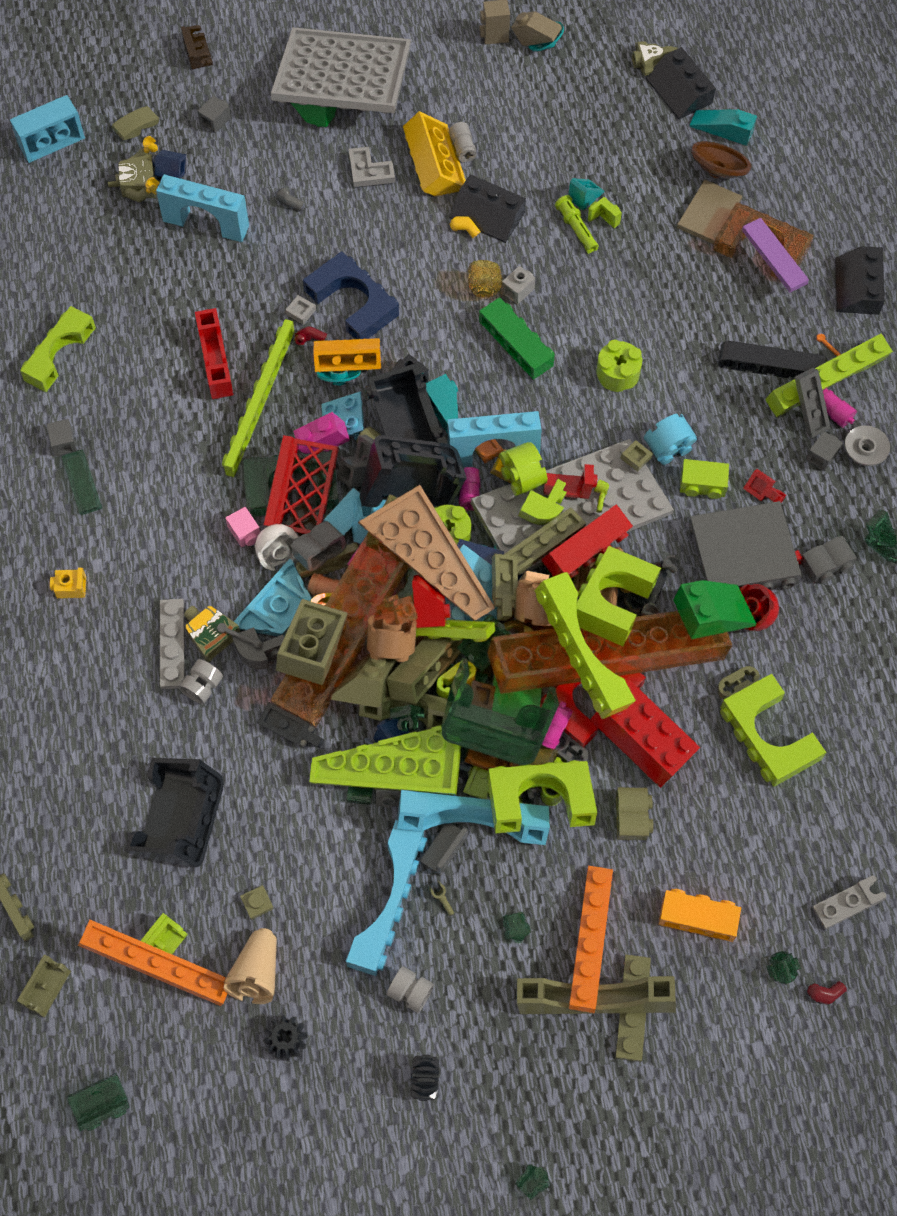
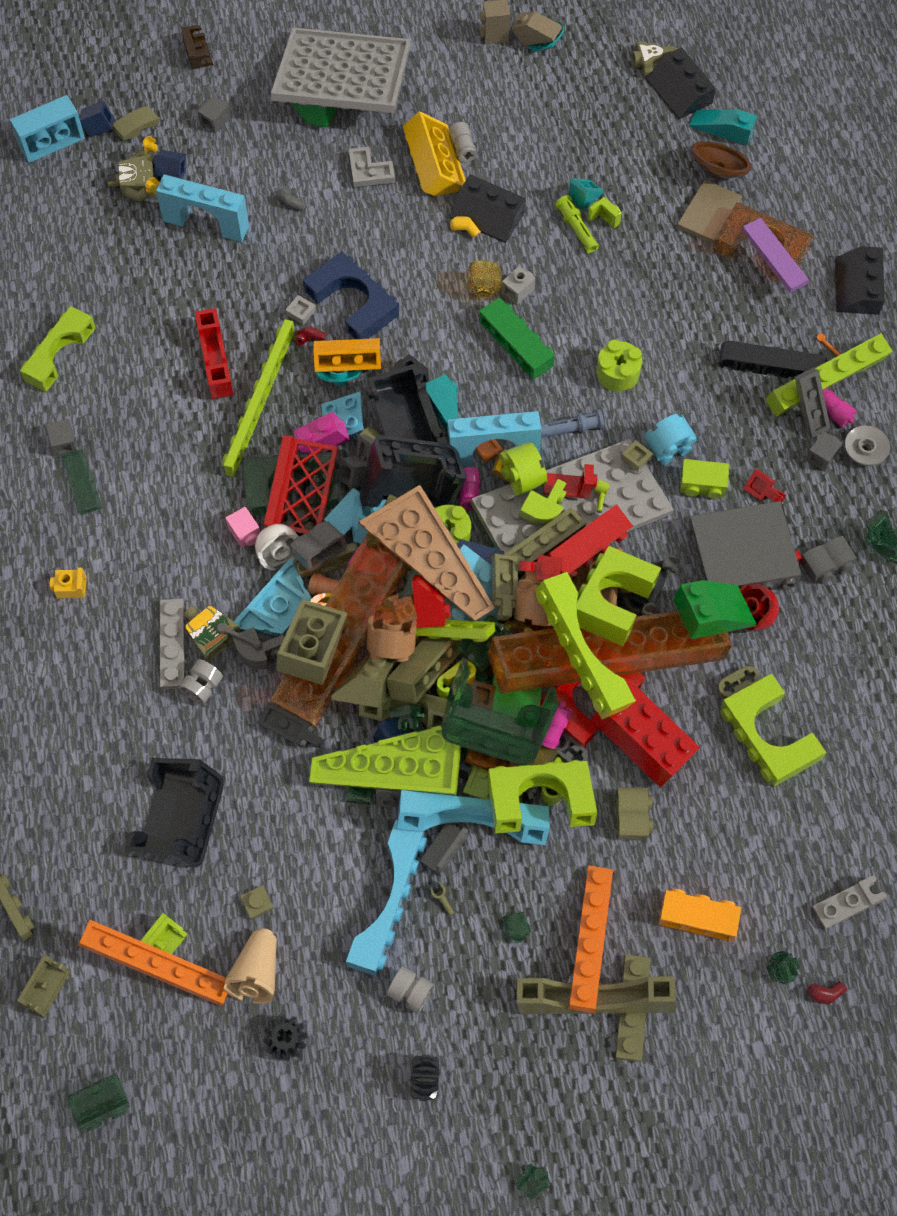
(96, 119): none -> dark blue brick
(544, 567): none -> red plate
(579, 423): none -> sand blue pin

